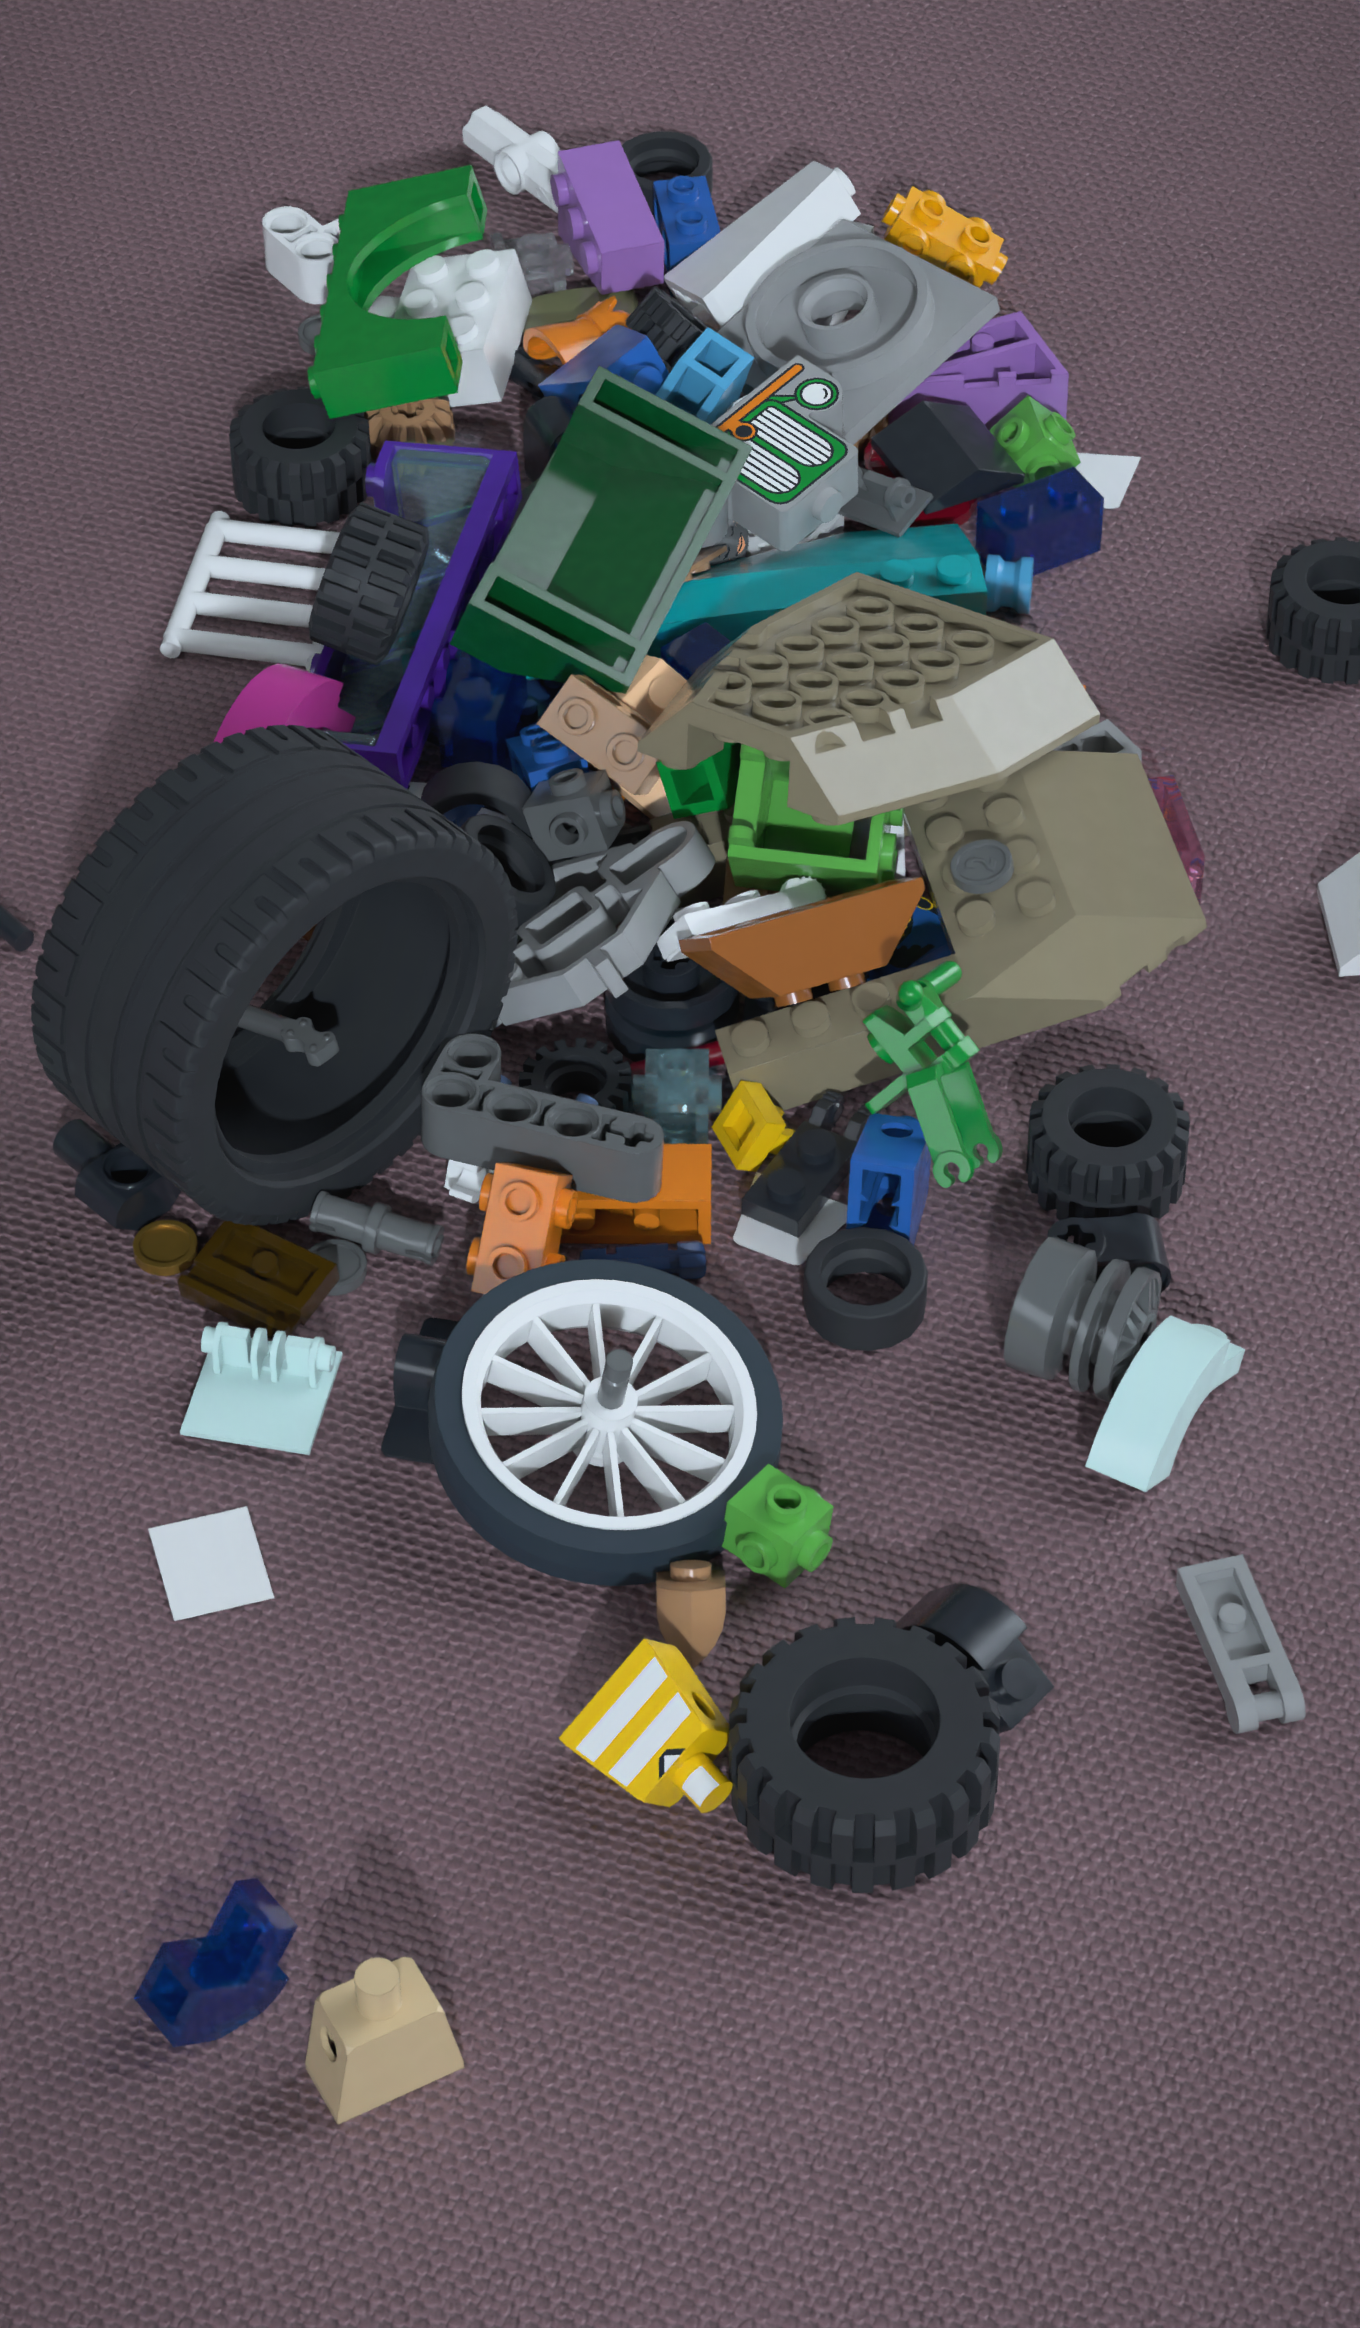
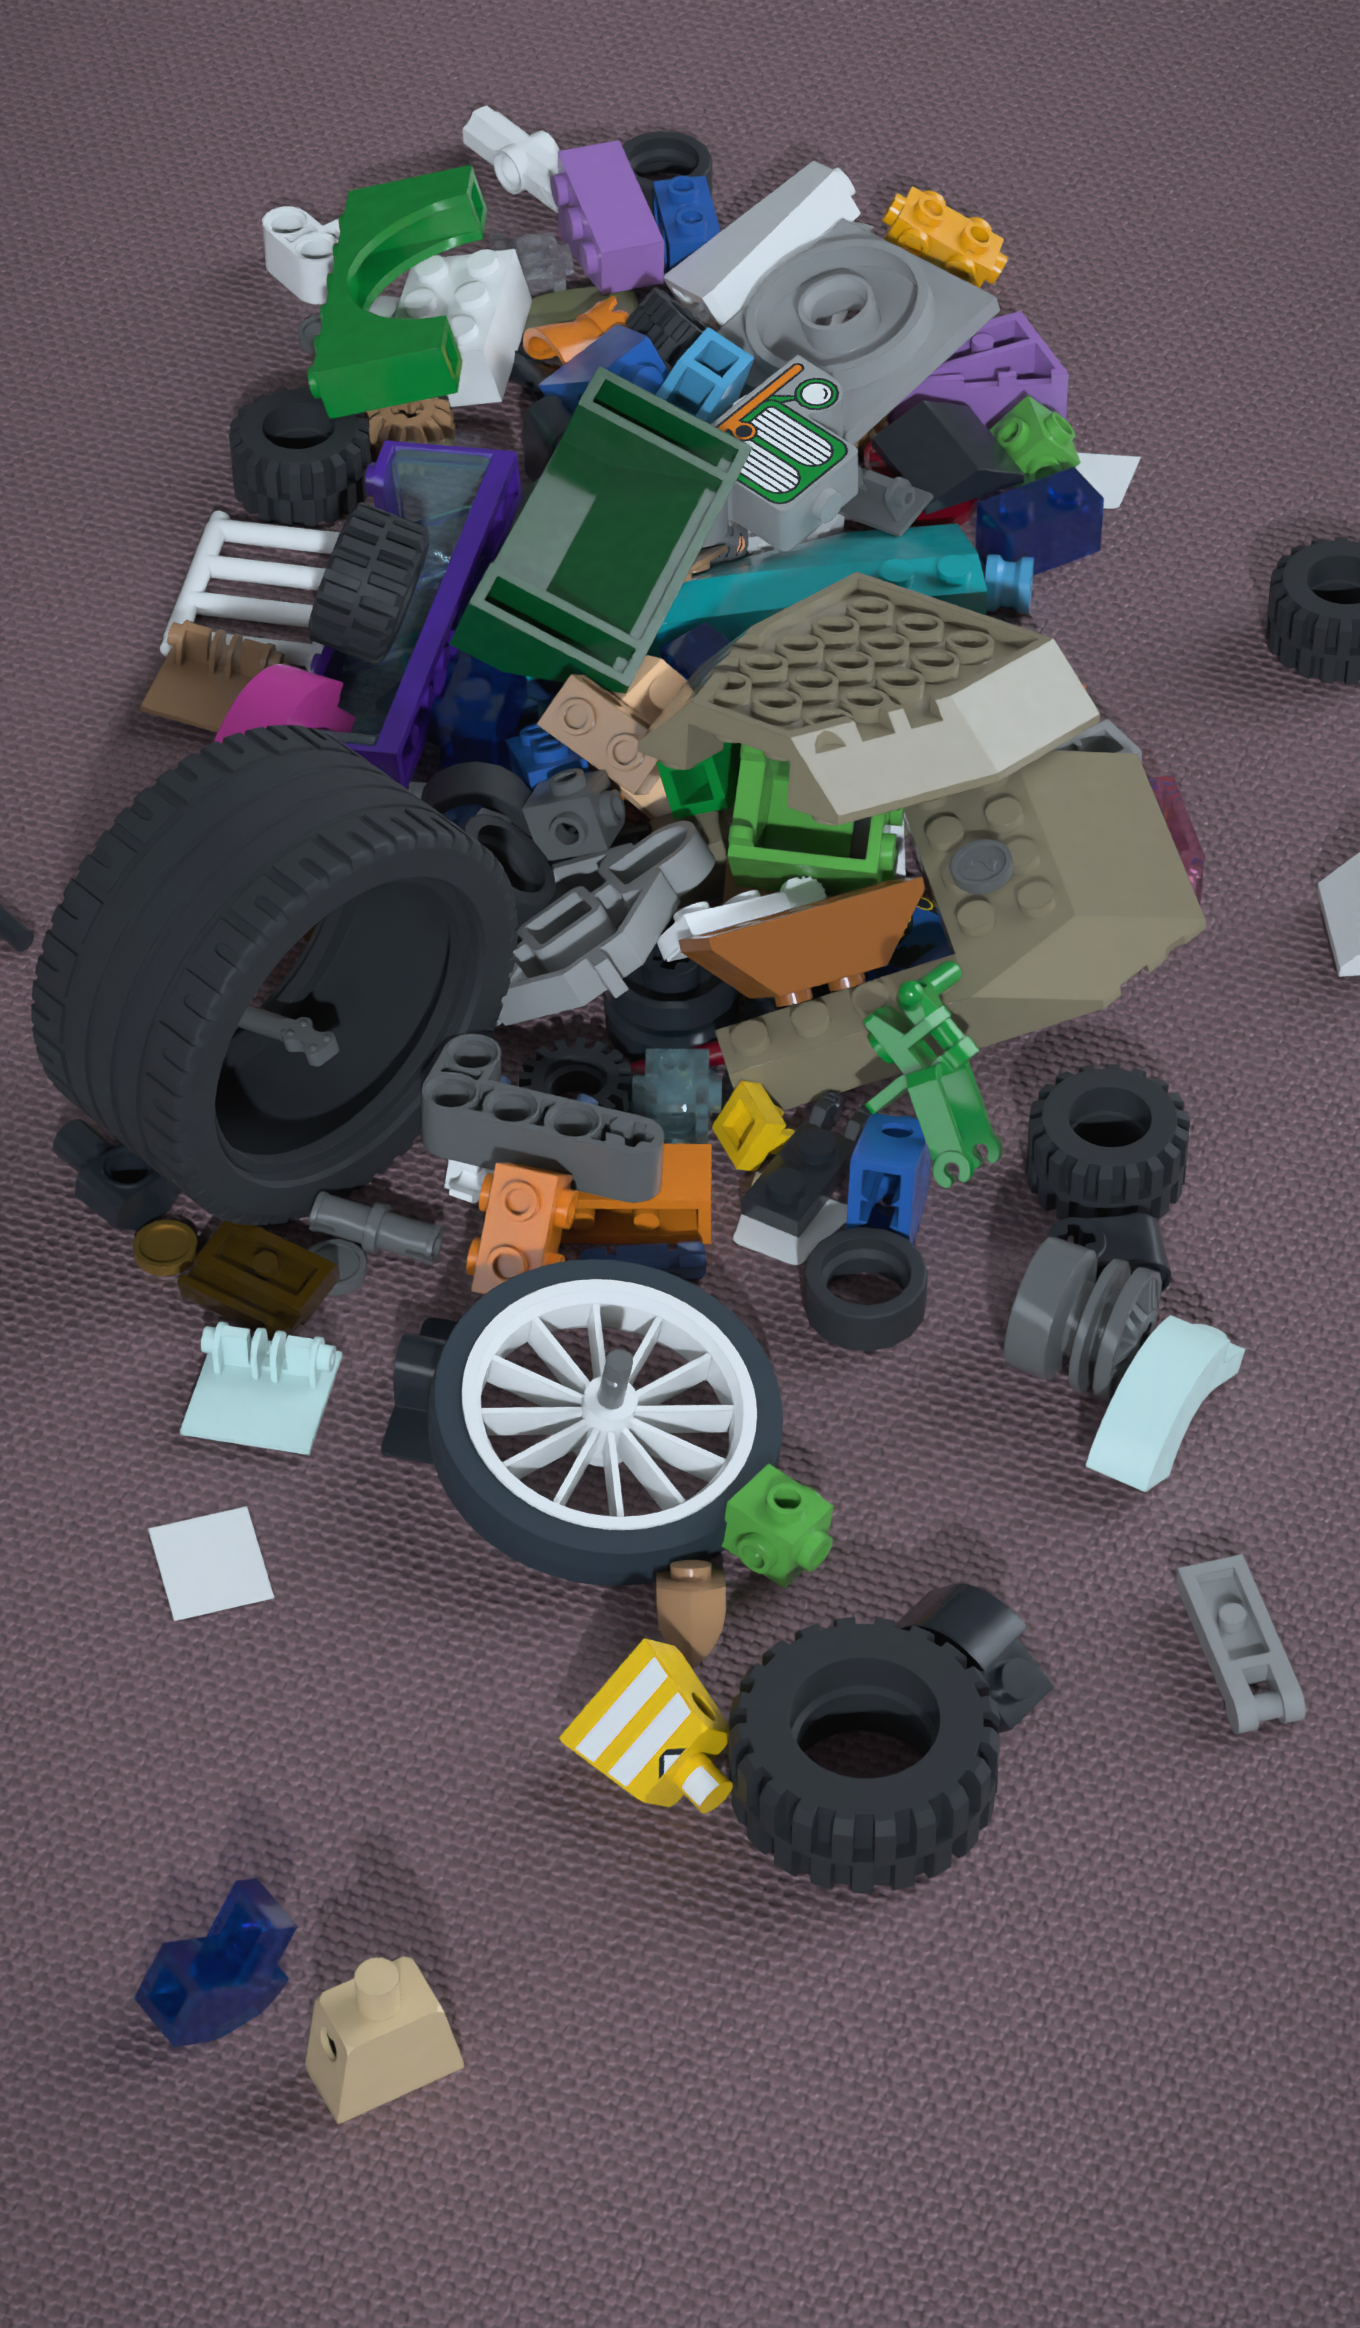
(205, 675): none -> medium nougat hinge

